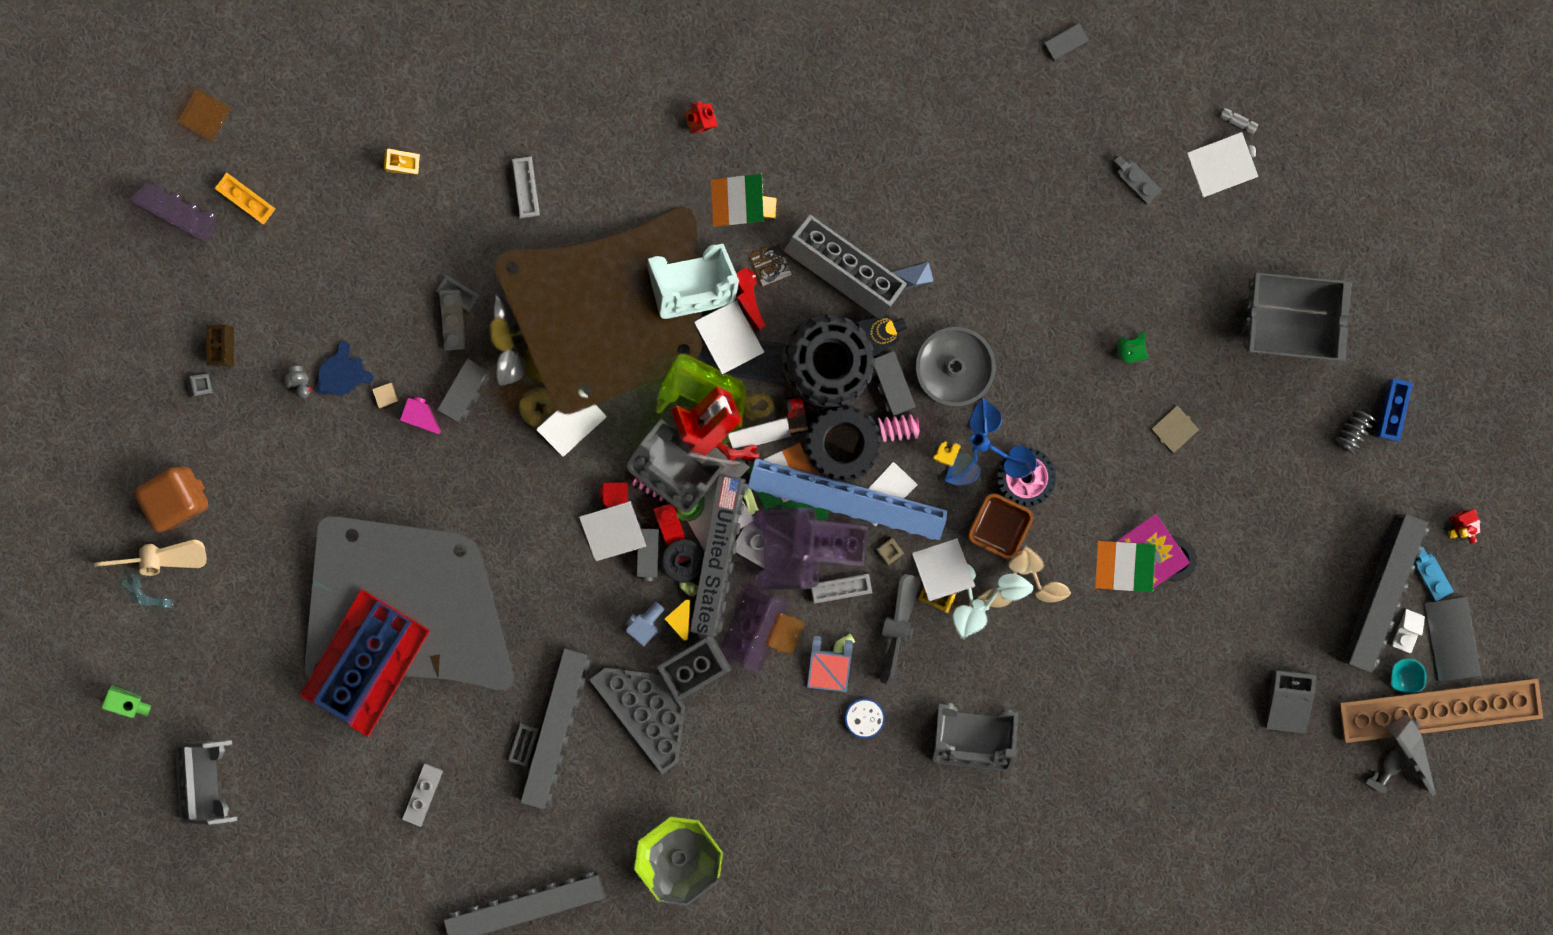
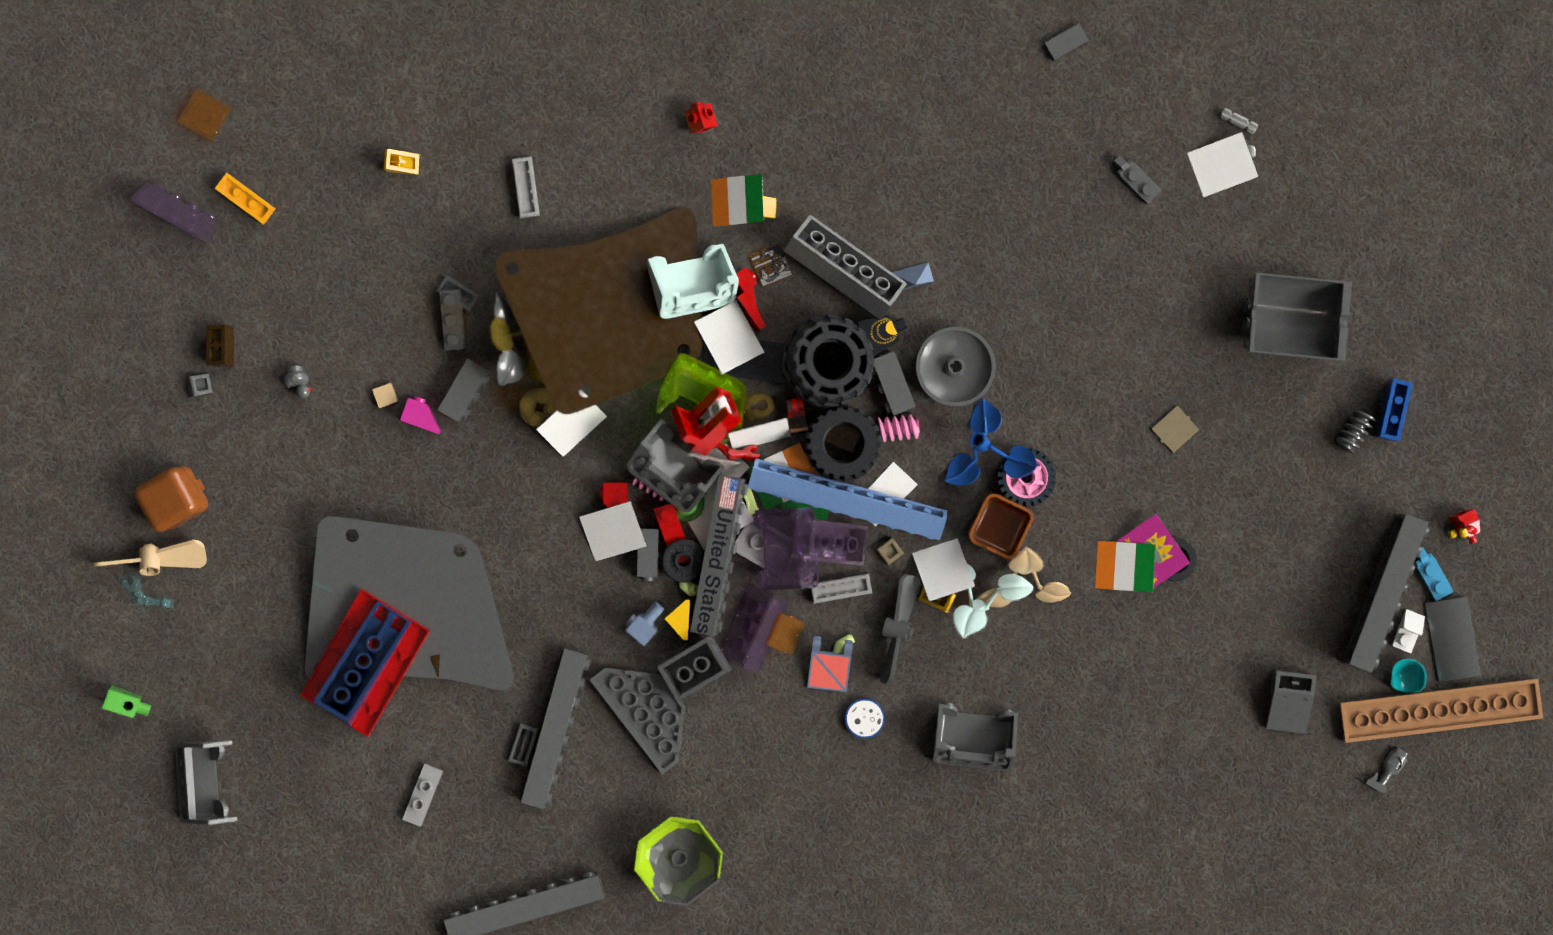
(341, 374): dark blue tile -> none
(942, 456): yellow hinge -> none
(1132, 354): green helmet -> none
(1411, 743): wedge -> none

